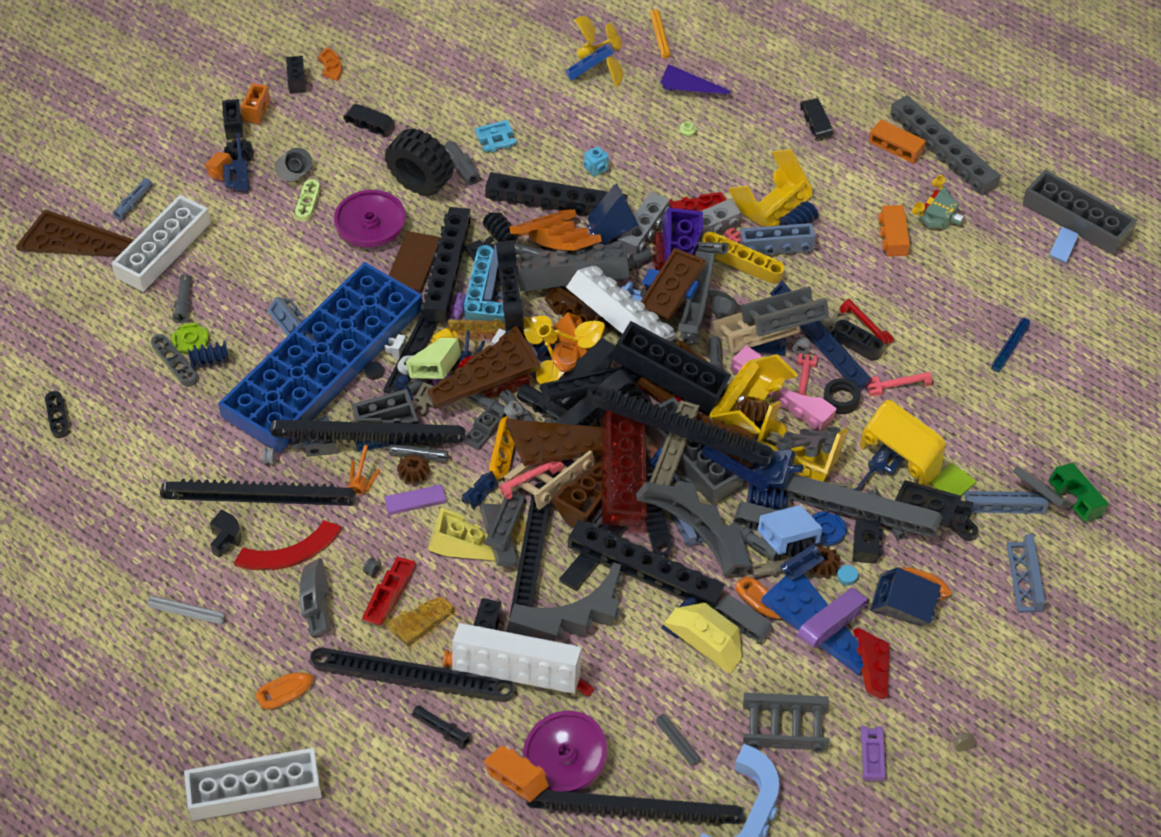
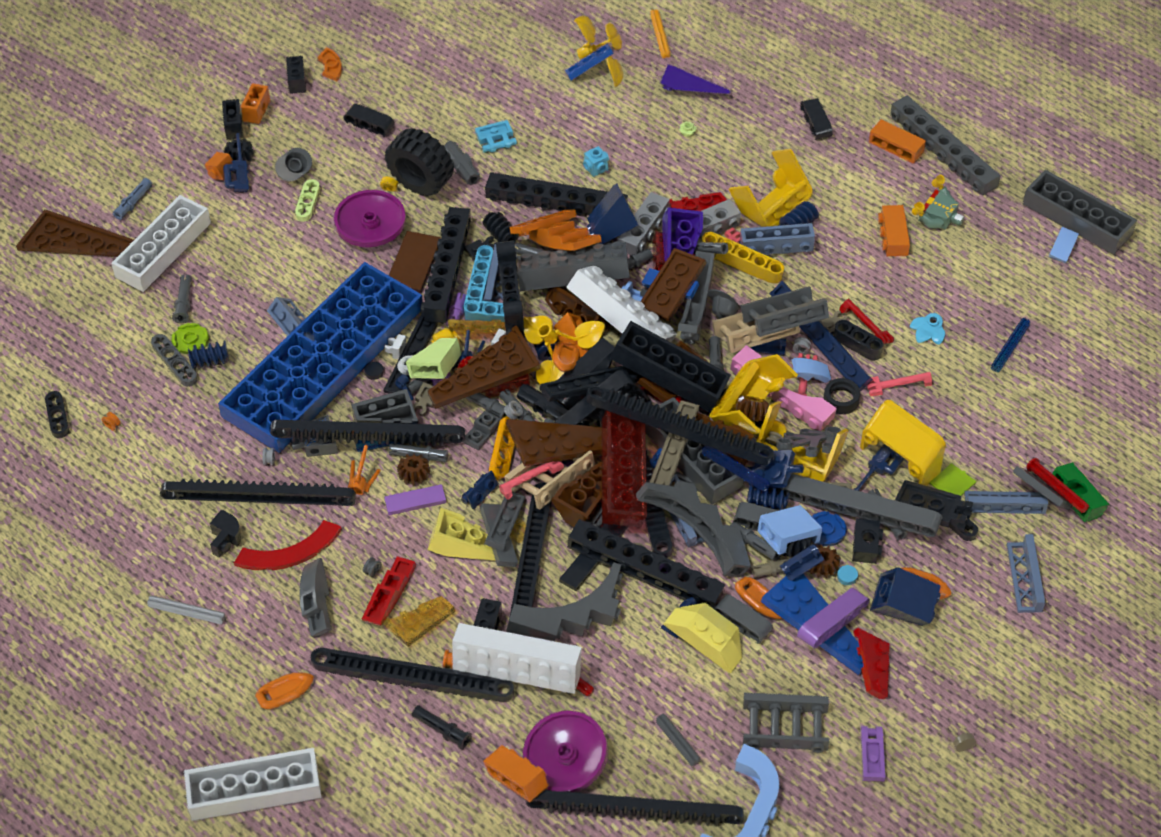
(111, 421): none -> orange bush
(389, 184): none -> yellow tile
(811, 368): none -> light blue slope
(926, 330): none -> medium azure plate
(1035, 466): none -> red axle

